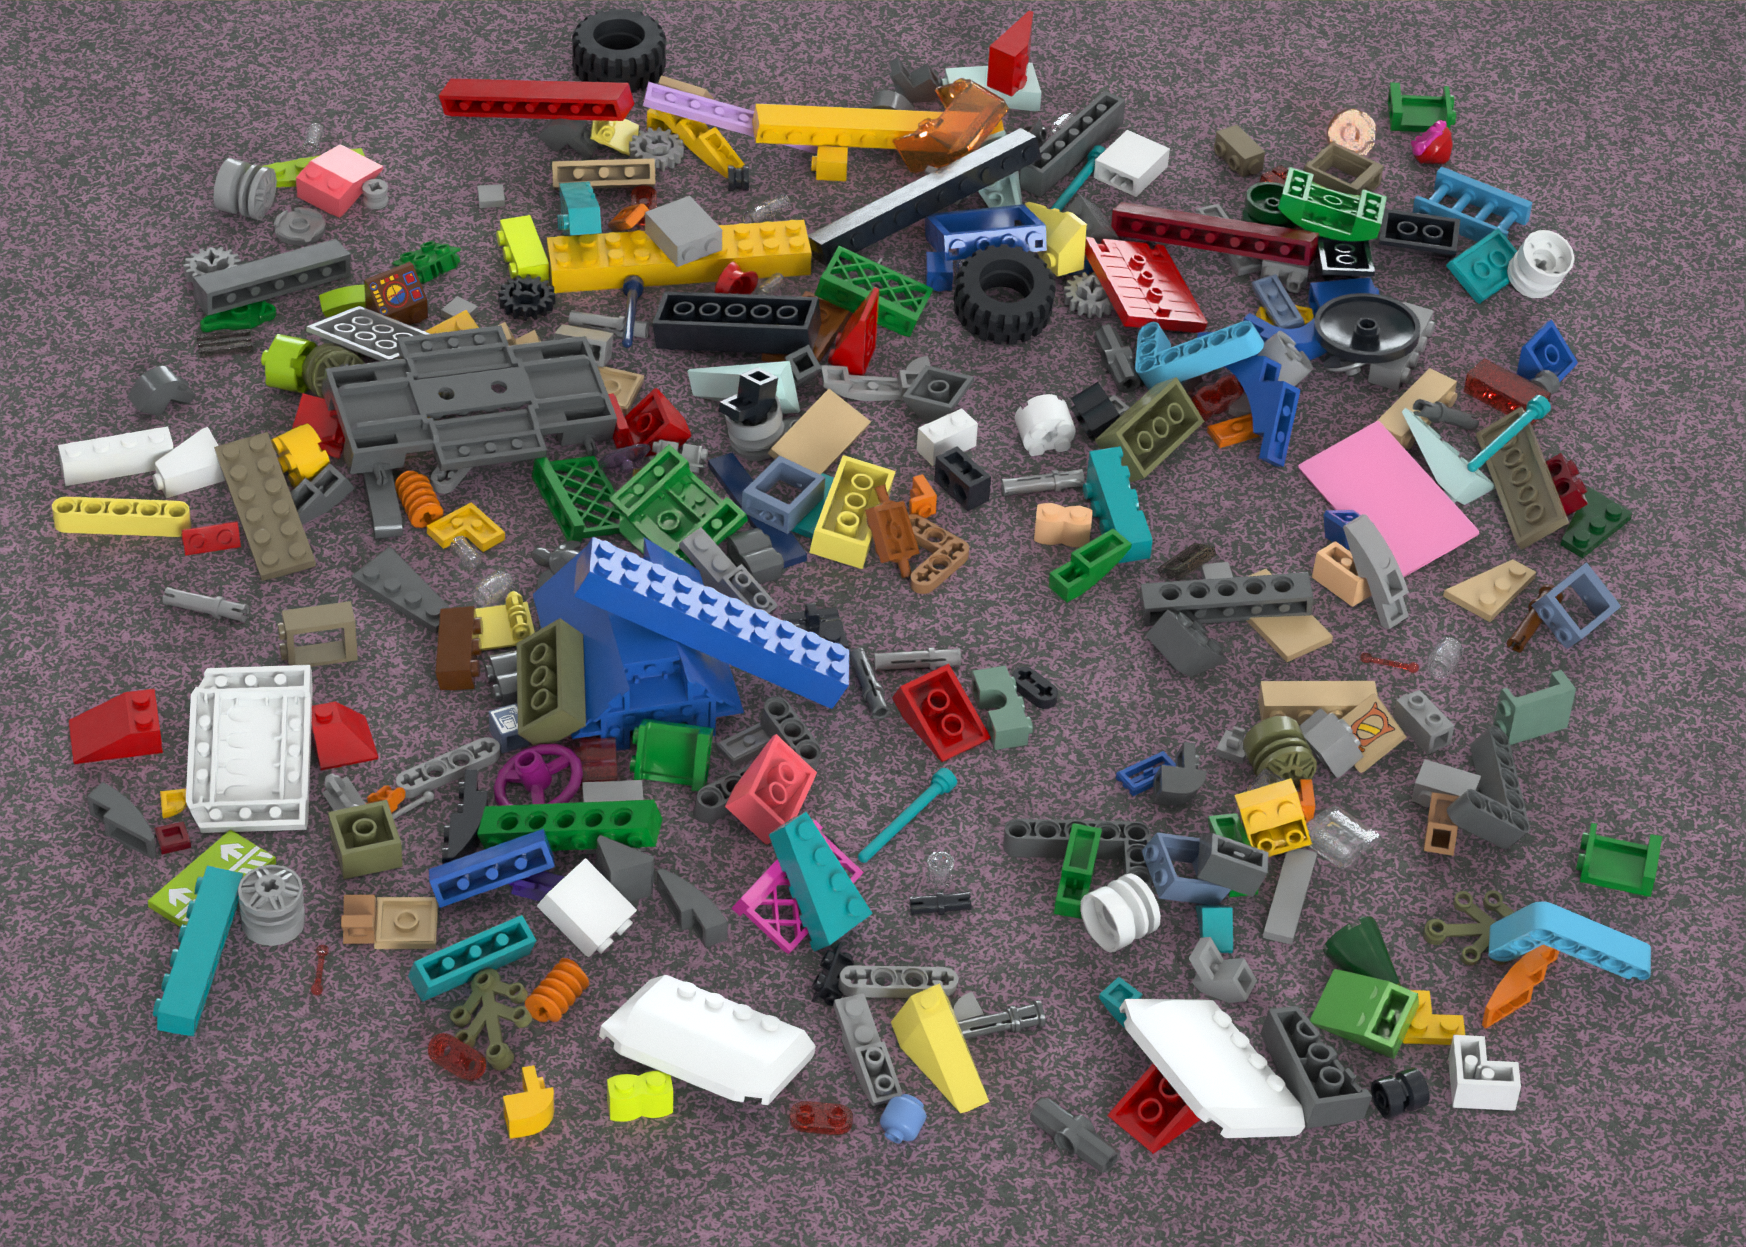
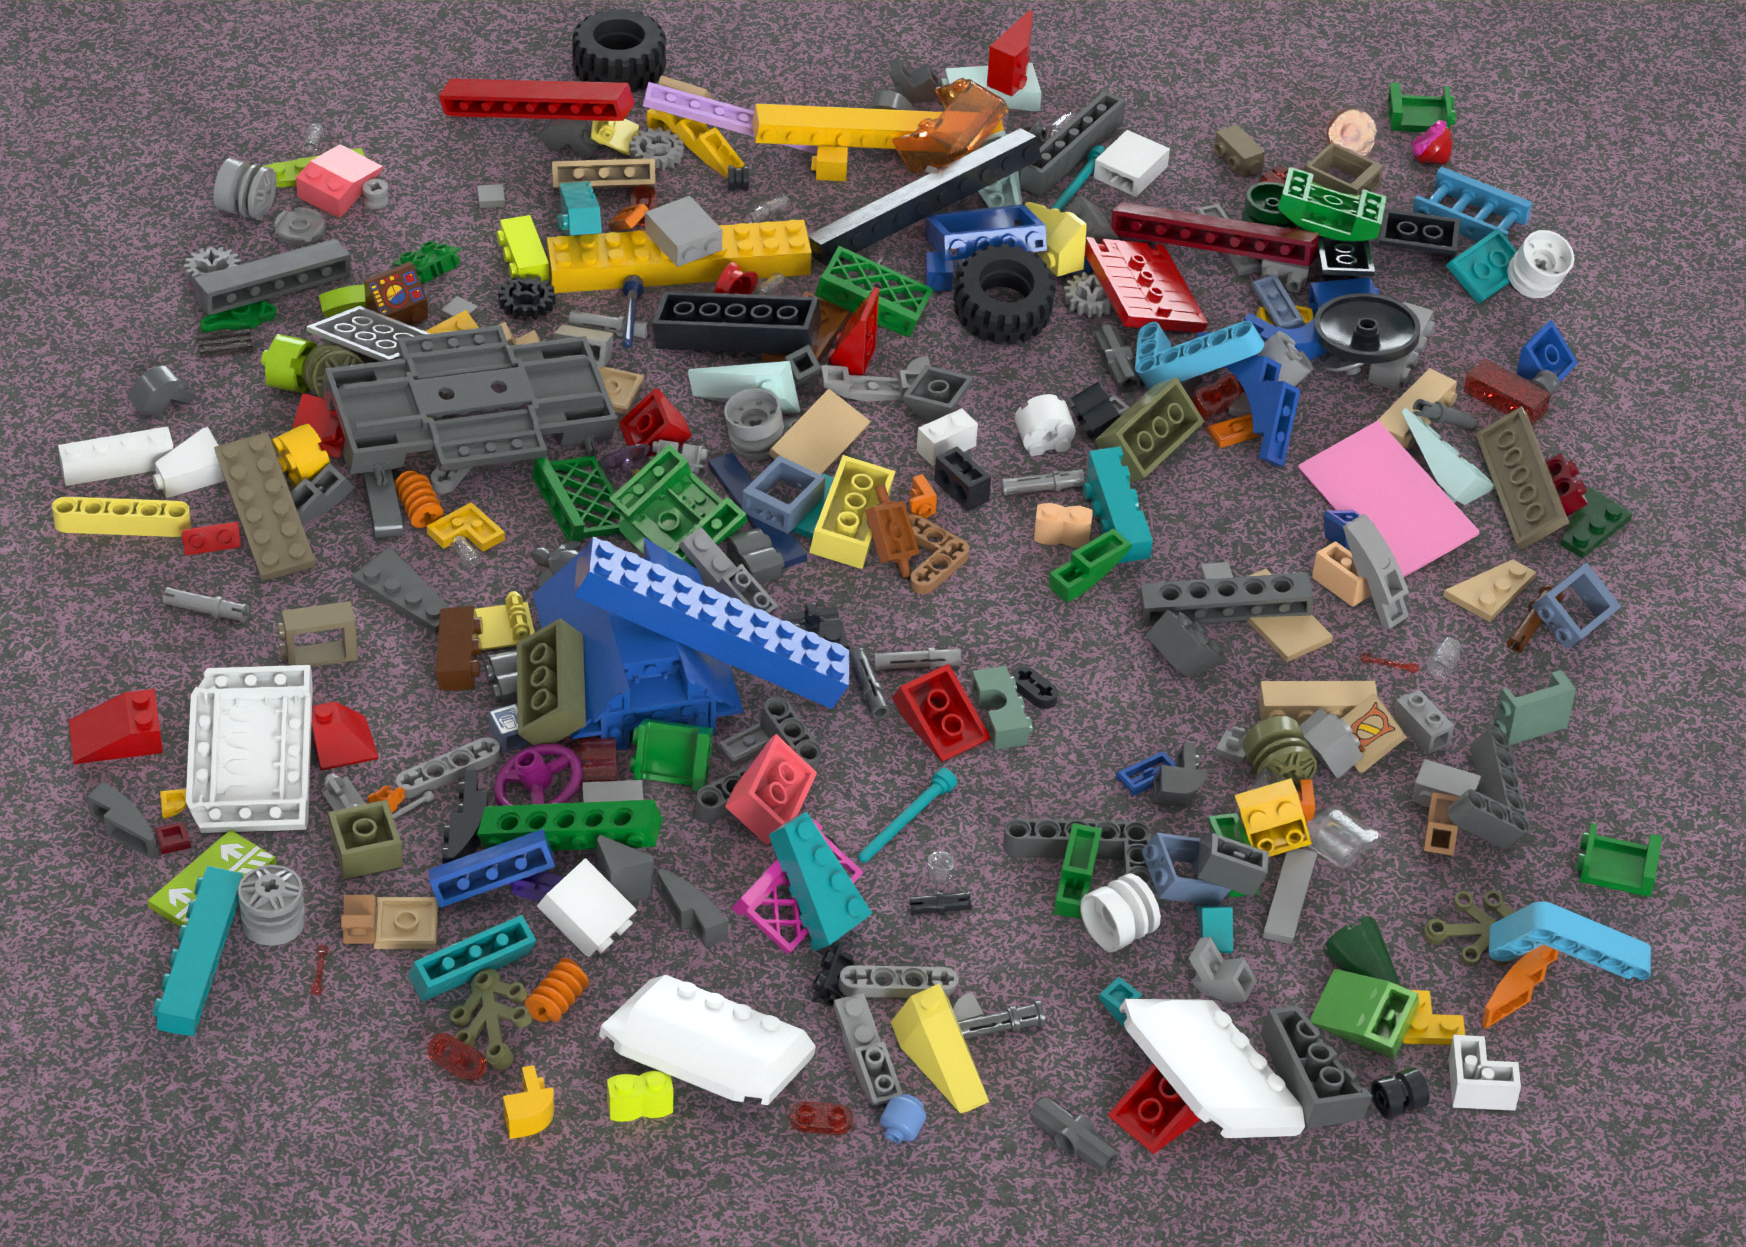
(492, 588): clear brick -> none
(621, 429): red tile -> none
(754, 397): black brick -> none
(1187, 561): clear smoke tile -> none
(1536, 409): teal piece -> none

